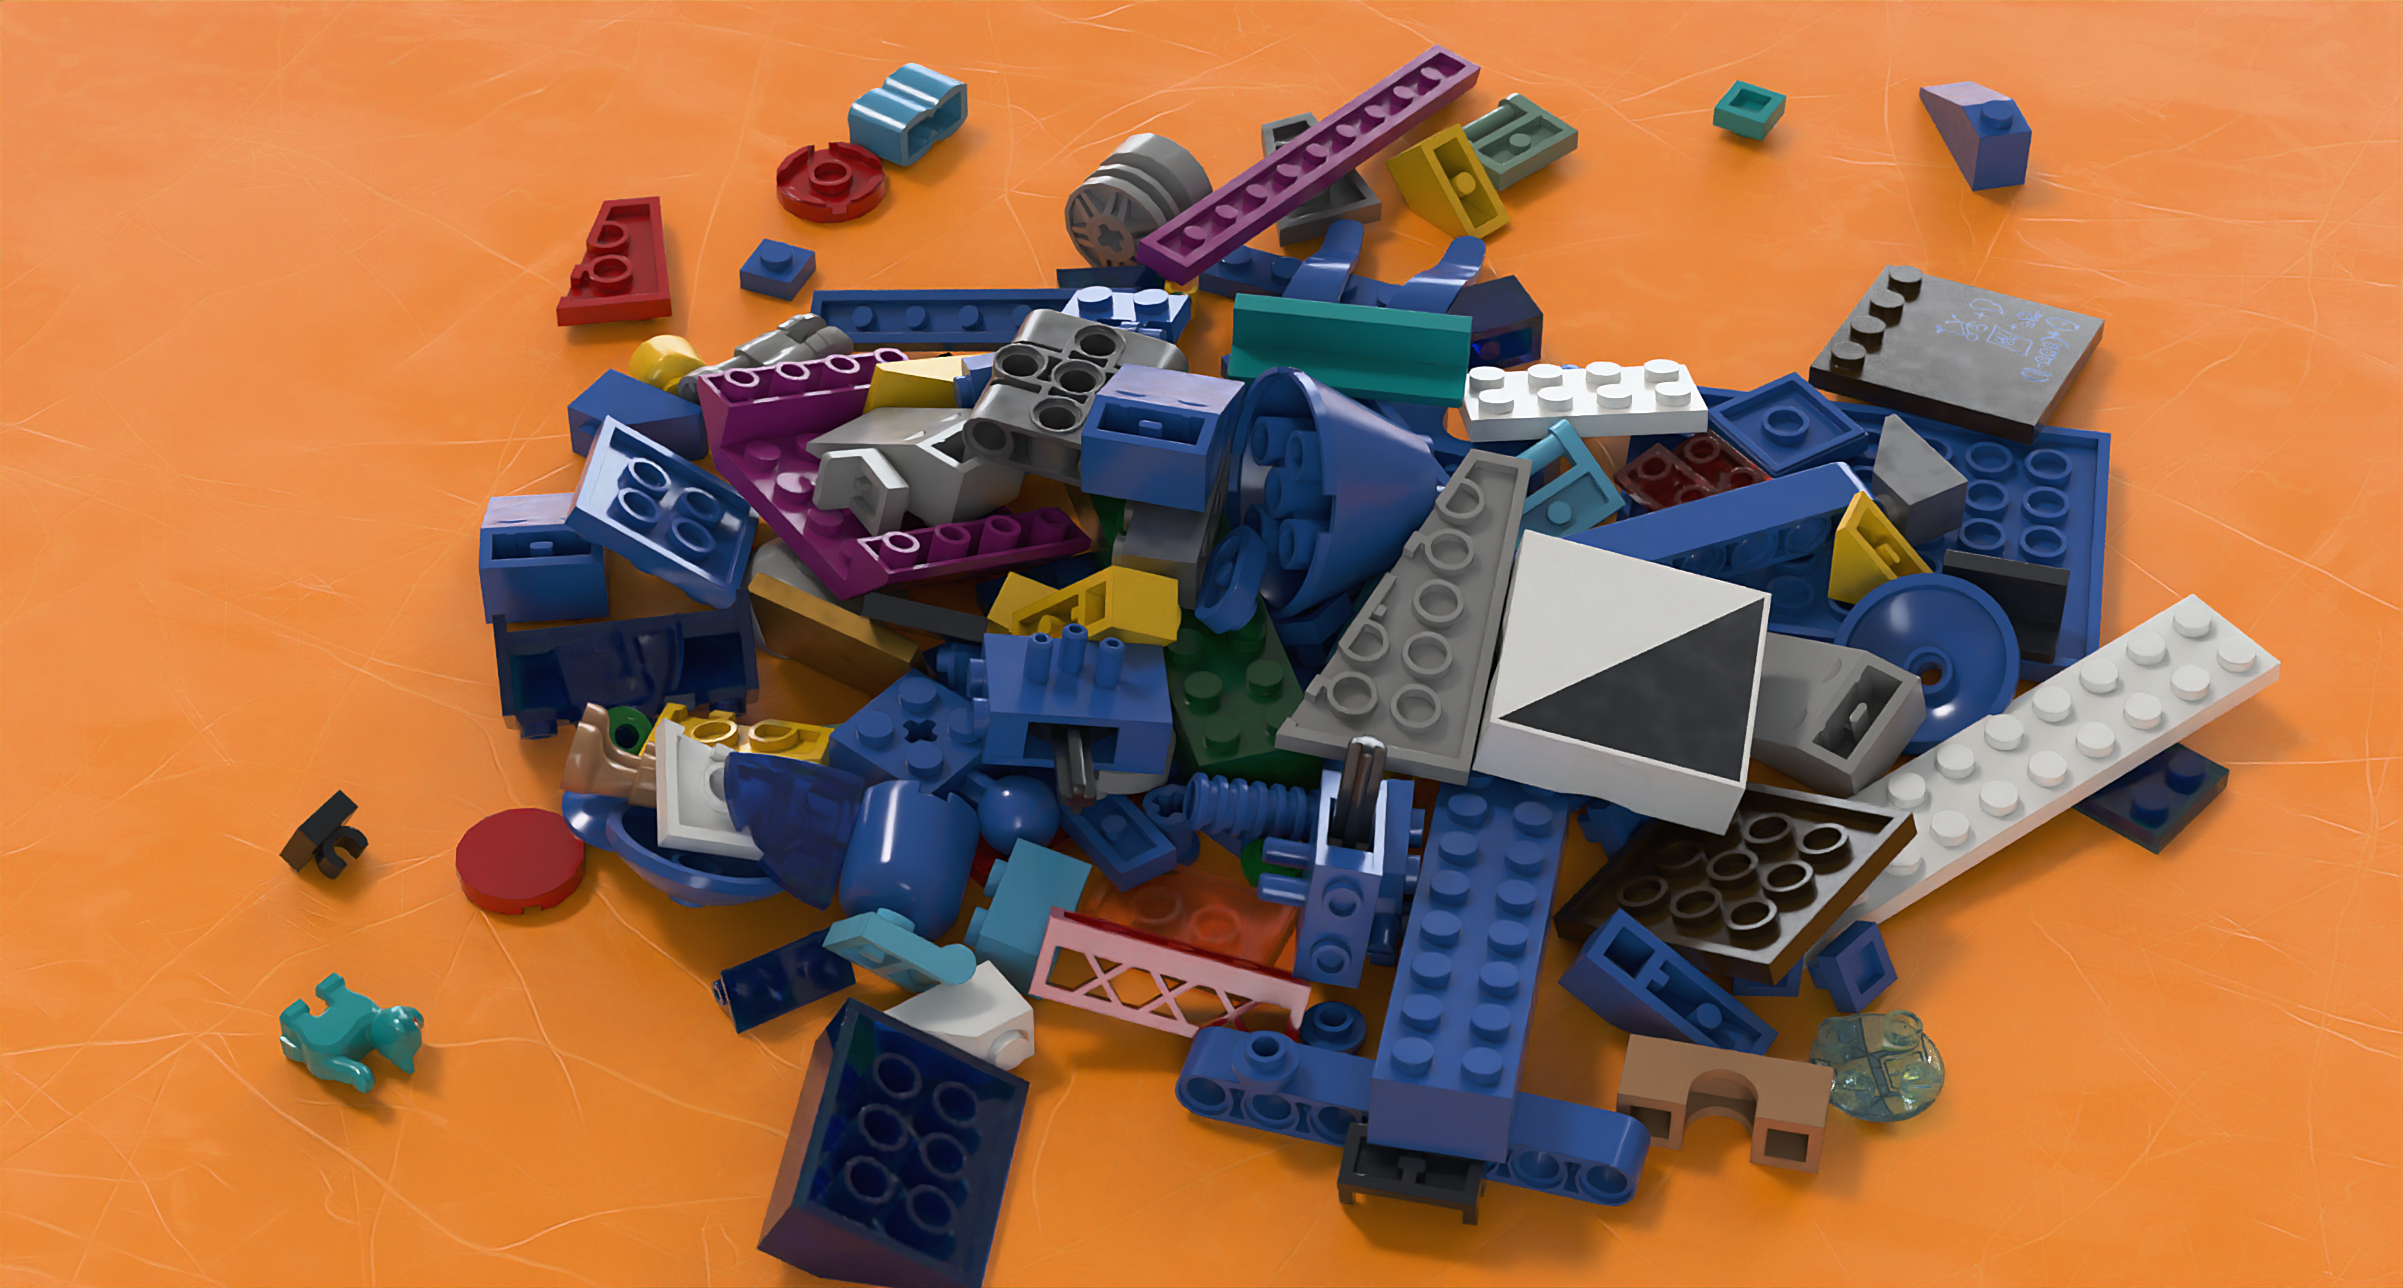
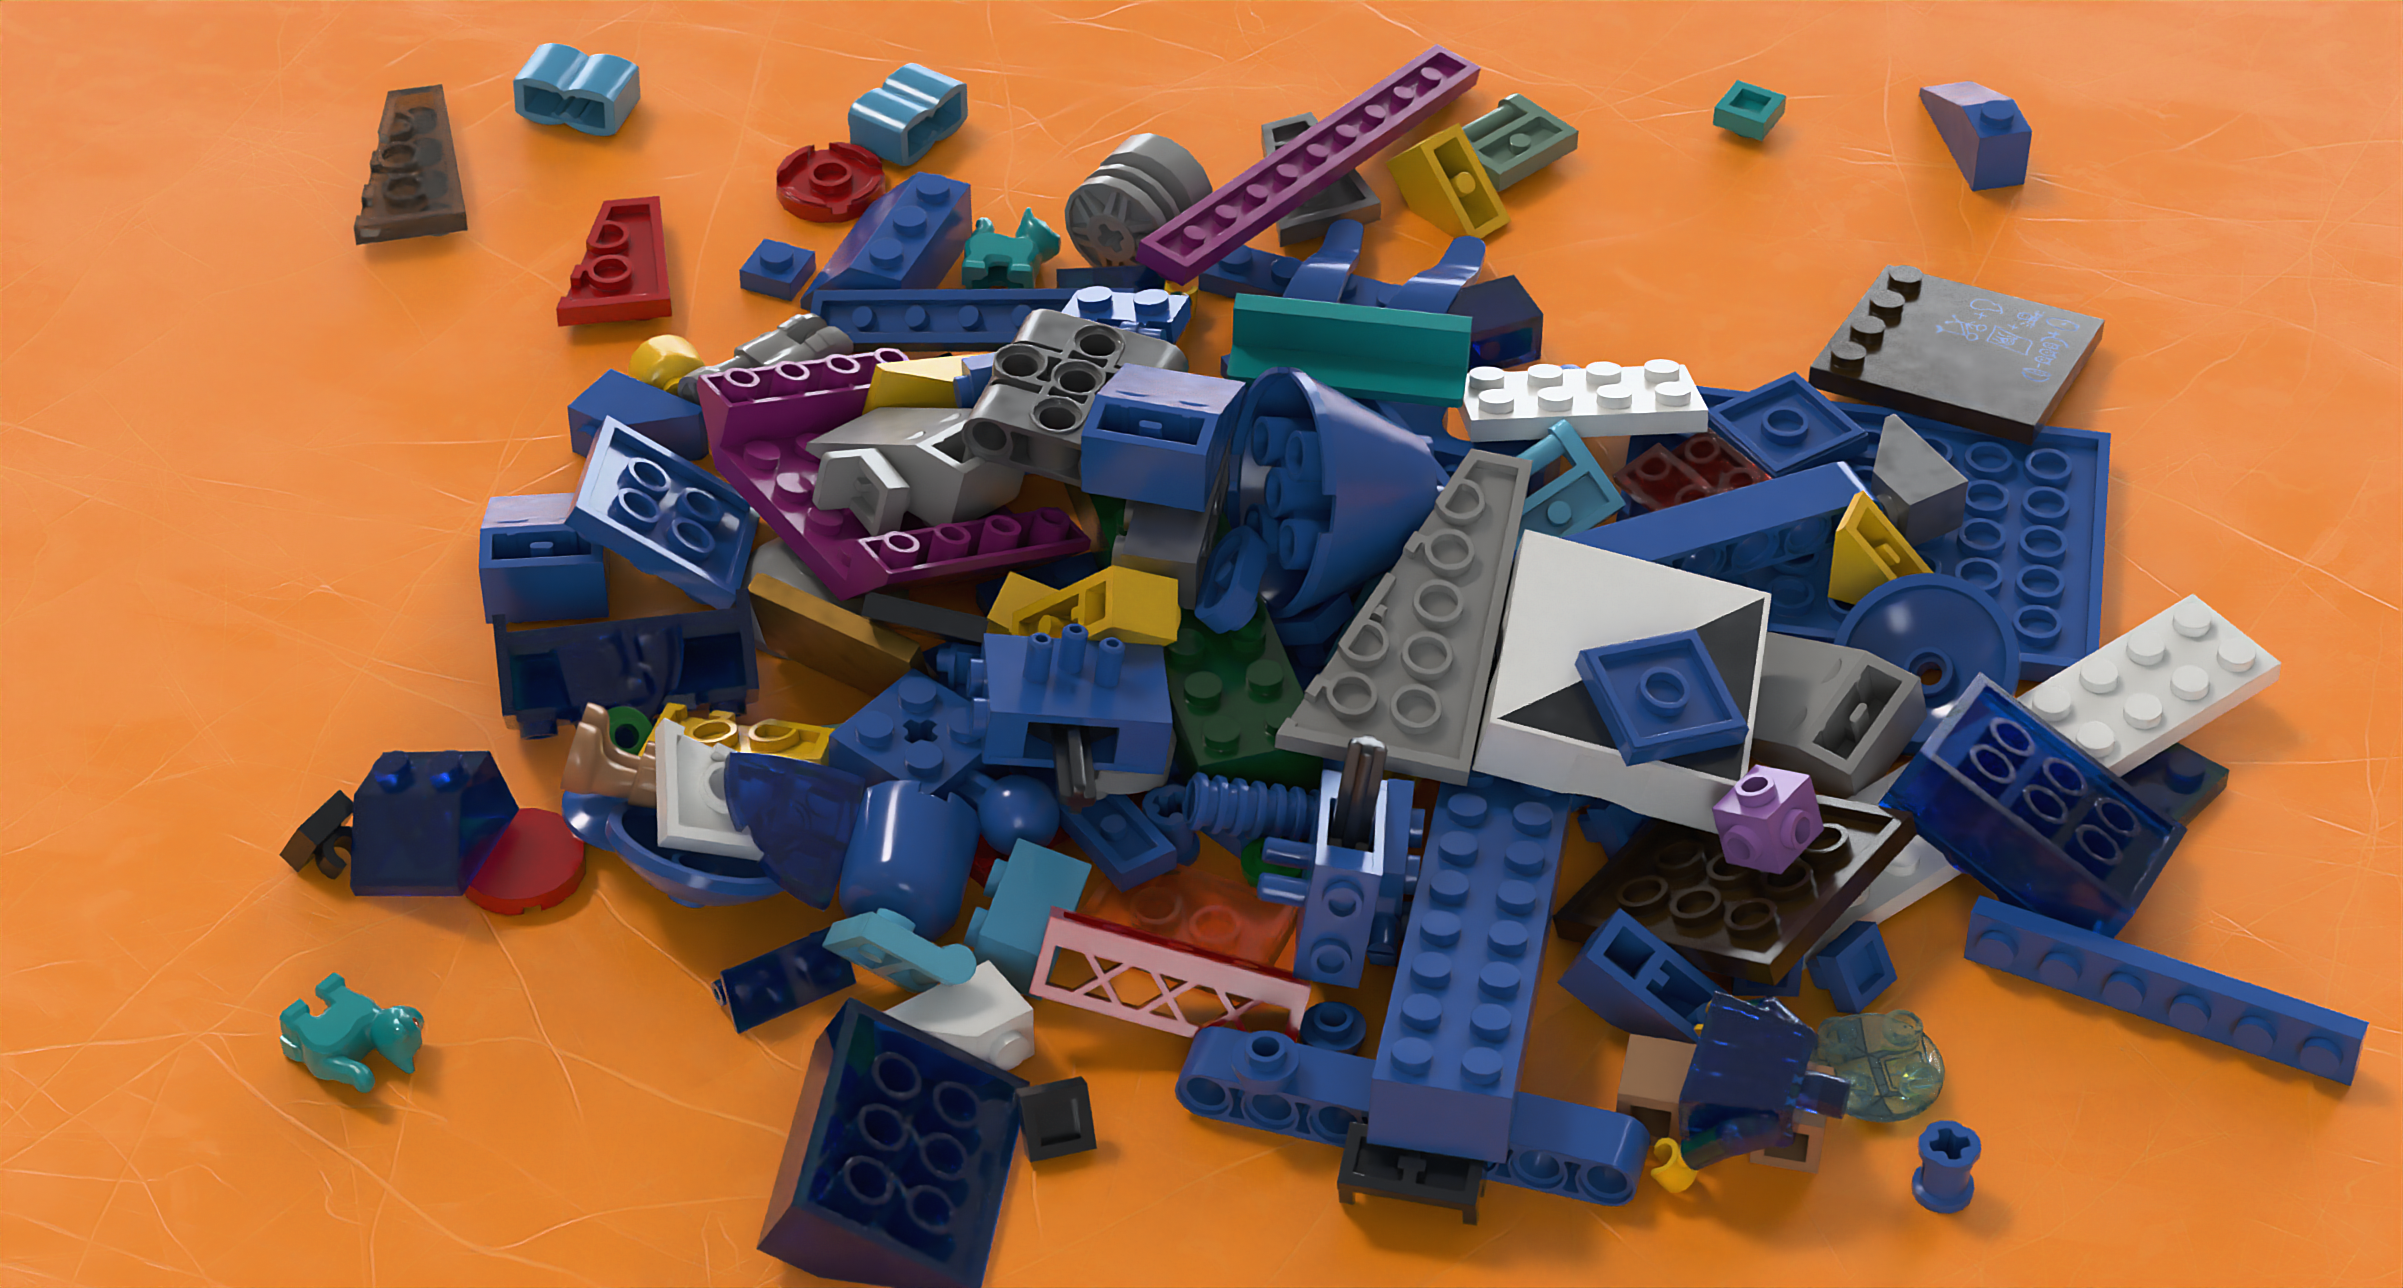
(413, 172): none -> clear smoke wing
(427, 822): none -> clear blue slope
(576, 89): none -> dark azure brick
(902, 239): none -> blue slope
(1006, 260): none -> teal animal
(1056, 1119): none -> black tile
(1661, 697): none -> blue tile
(1746, 1087): none -> clear blue torso
(1768, 819): none -> medium lavender brick
(1947, 1158): none -> blue bush
(2027, 593): black panel -> none
(2034, 814): none -> clear blue slope
(2166, 990): none -> blue plate

